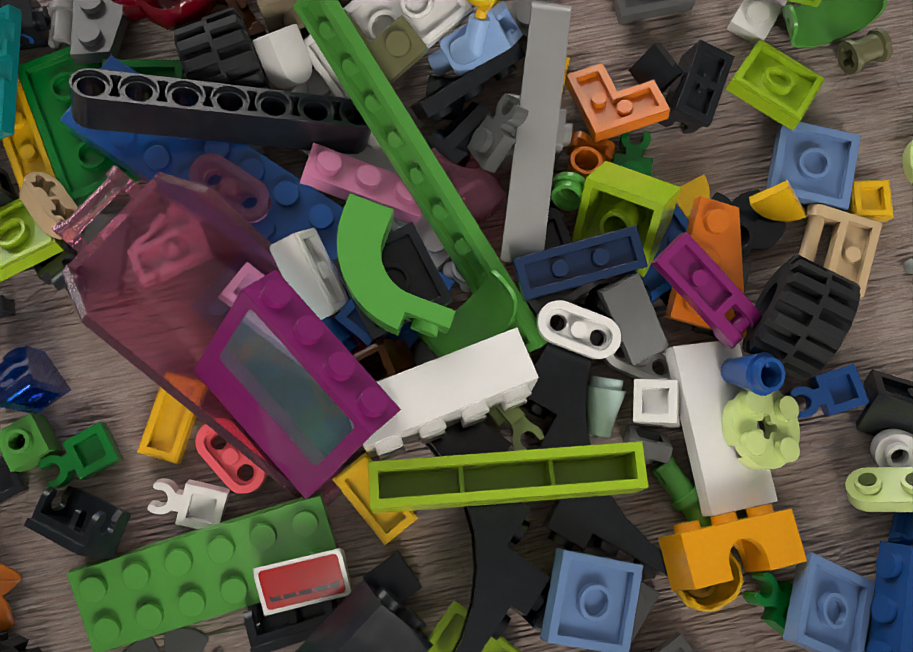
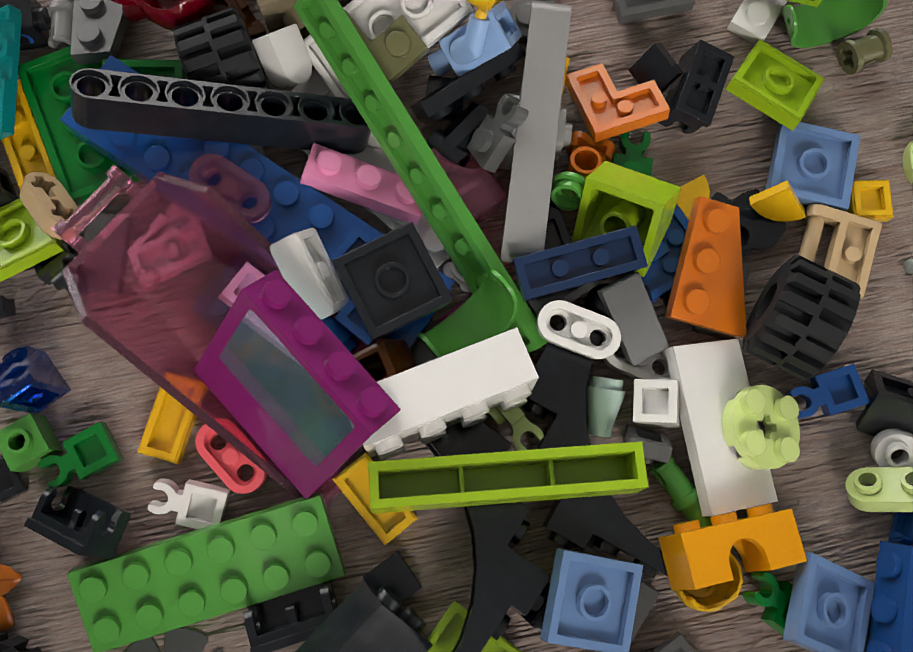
(302, 581): red slope -> none
(360, 247): bright green arch -> none
(706, 289): magenta plate -> none
(756, 373): blue cone -> none

